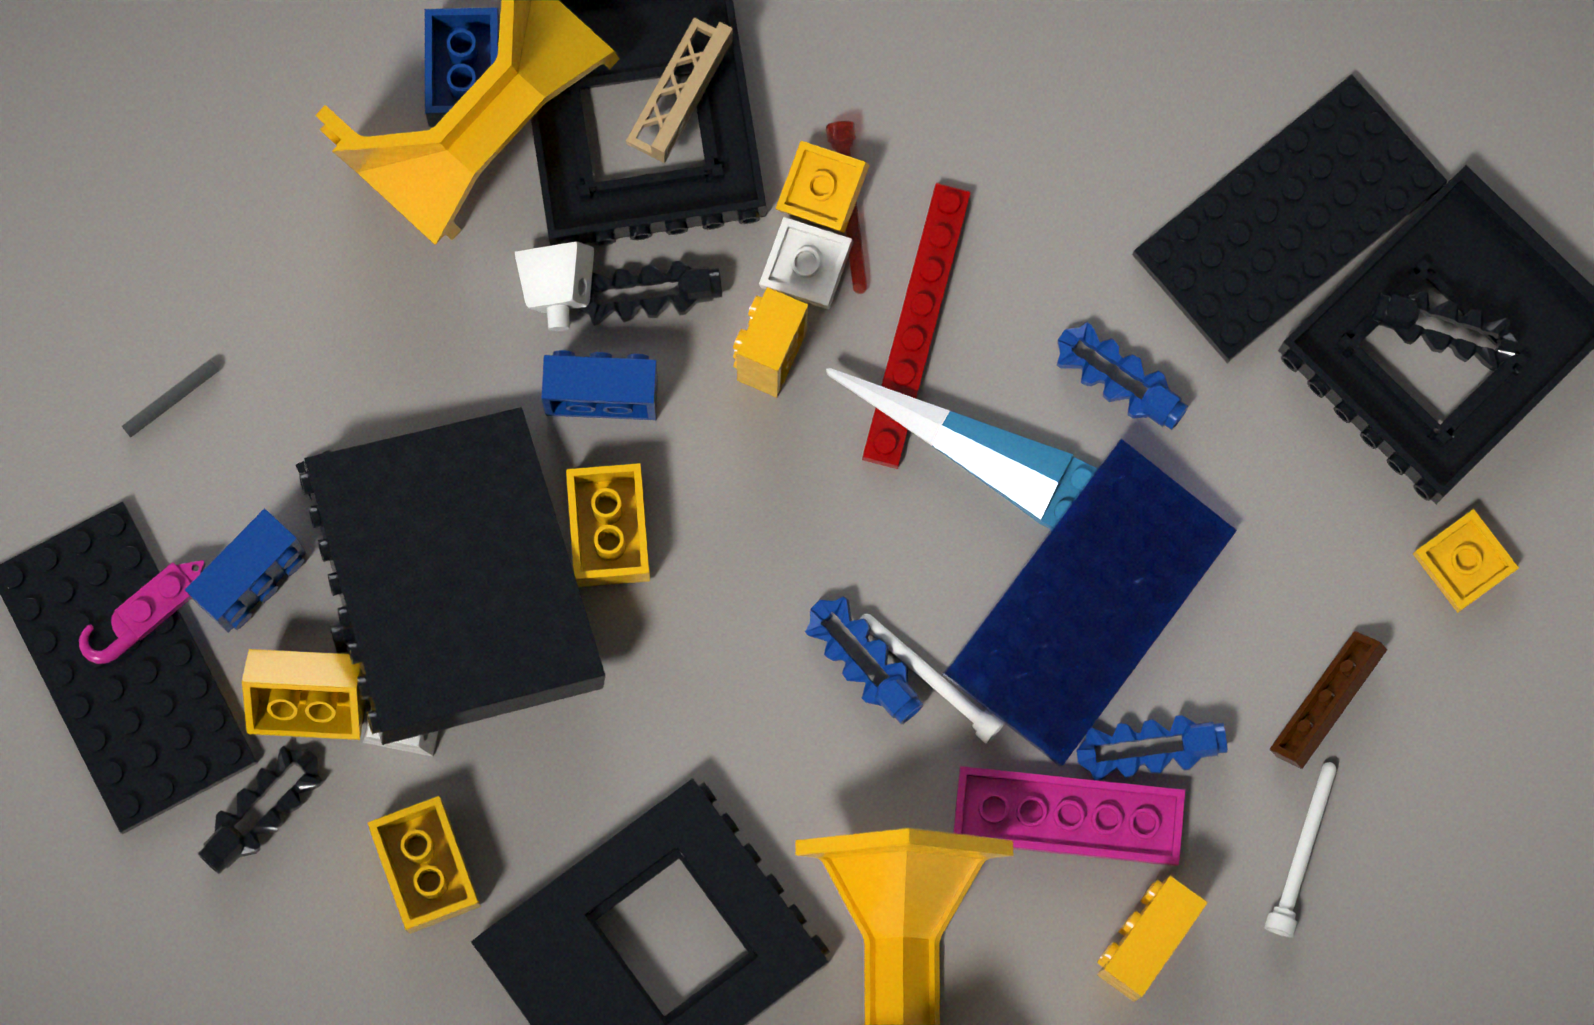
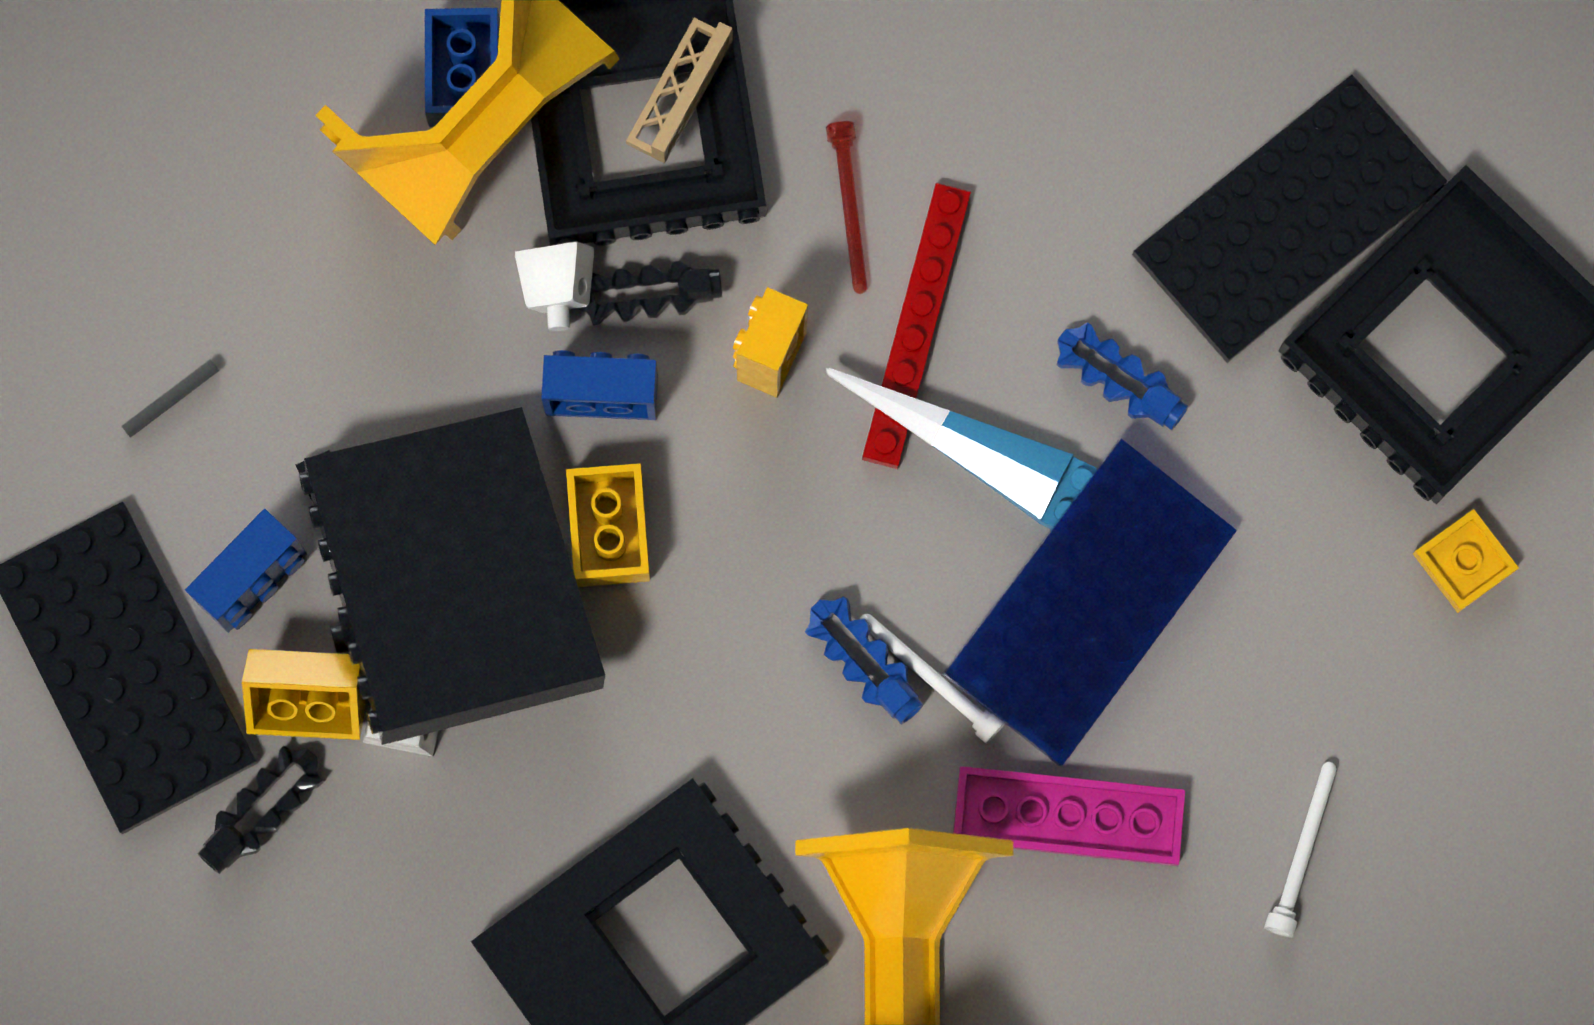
(144, 611): dark pink plate -> none
(424, 864): yellow brick -> none
(806, 263): white plate -> none
(822, 186): yellow plate -> none
(1150, 937): yellow brick -> none
(1198, 742): blue sword -> none
(1328, 699): reddish brown plate -> none
(1402, 313): black sword -> none

